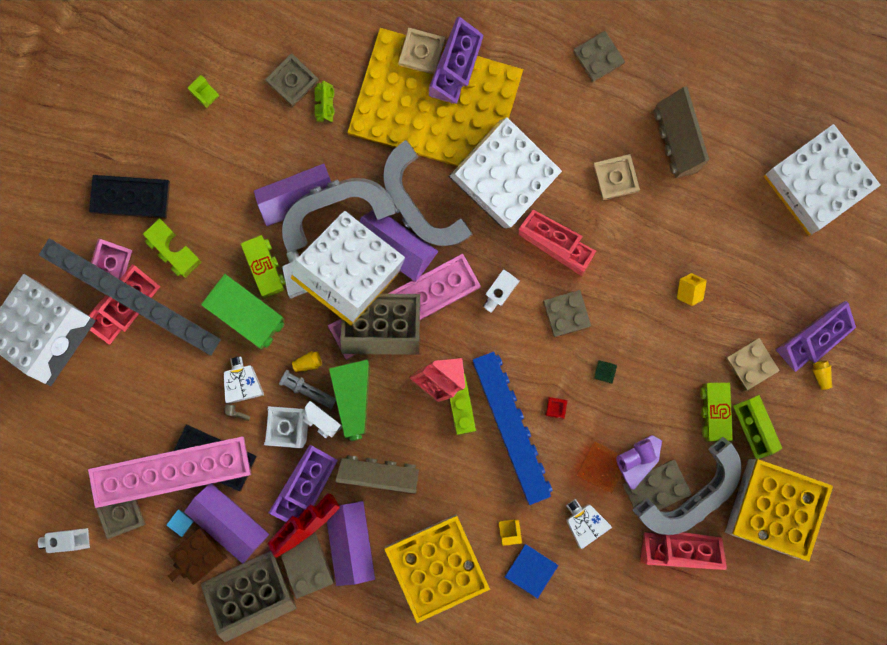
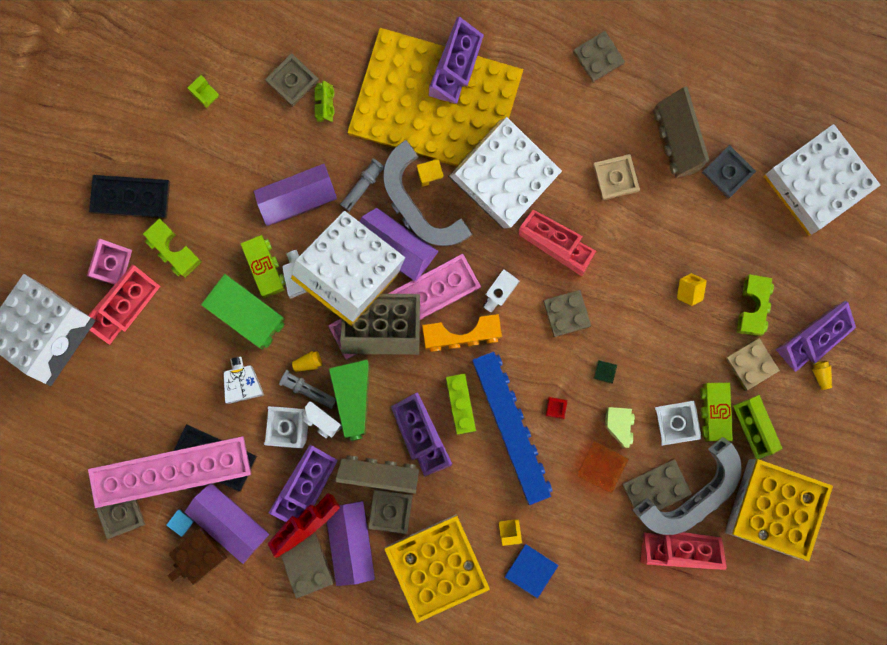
(65, 540): white torso -> none
(129, 296): dark grey plate -> none
(230, 411): dark tan hand -> none
(248, 596): dark tan slope -> none
(335, 191): light grey arch -> none
(368, 177): none -> light grey pin
(390, 511): none -> dark tan plate
(420, 435): none -> medium lavender slope
(421, 51): tan plate -> none
(429, 172): none -> yellow panel
(437, 336): none -> light orange arch
(441, 378): coral slope -> none
(585, 523): white torso -> none
(618, 423): none -> yellowish green slope
(639, 460): medium lavender panel -> none
(678, 423): none -> white slope
(729, 171): none -> dark grey plate
(759, 289): none -> lime arch

